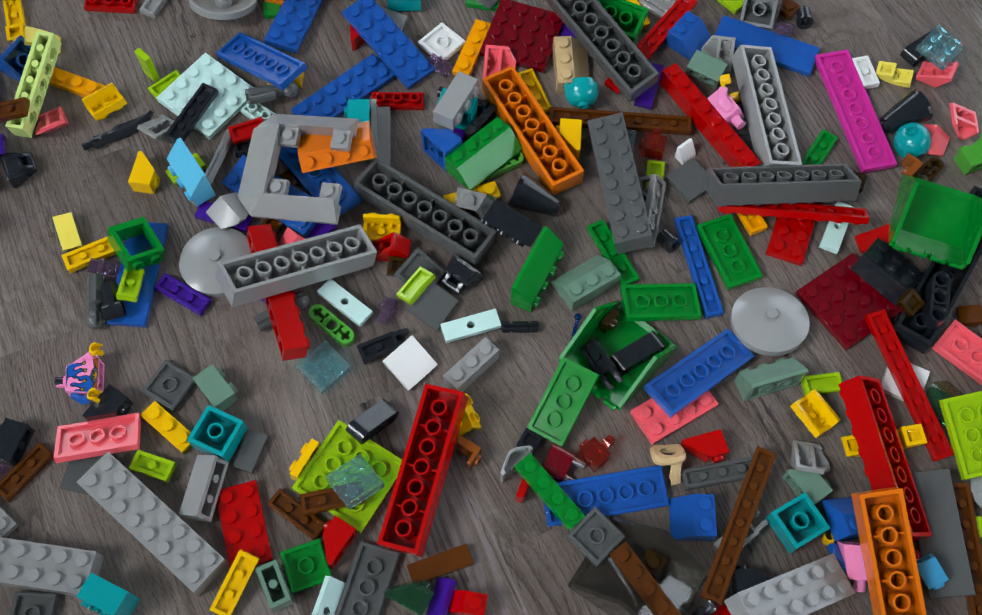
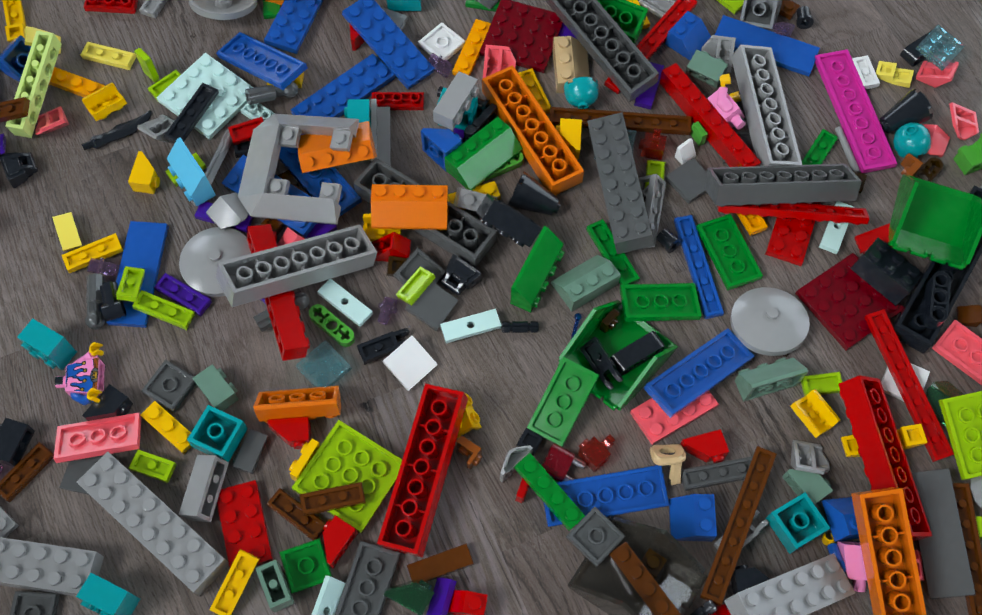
(46, 345): none -> teal brick
(108, 55): none -> light yellow tile
(132, 229): green window -> none
(164, 310): none -> lime tile
(292, 430): none -> red slope
(298, 403): none -> orange slope
(354, 481): clear light blue plate -> none
(372, 421): beam -> none
(409, 206): none -> orange slope
(471, 366): light grey brick -> none
(698, 133): none -> bright green tile
(847, 150): none -> light grey bar
(910, 302): dark brown plate -> none
(931, 572): dark azure brick -> none

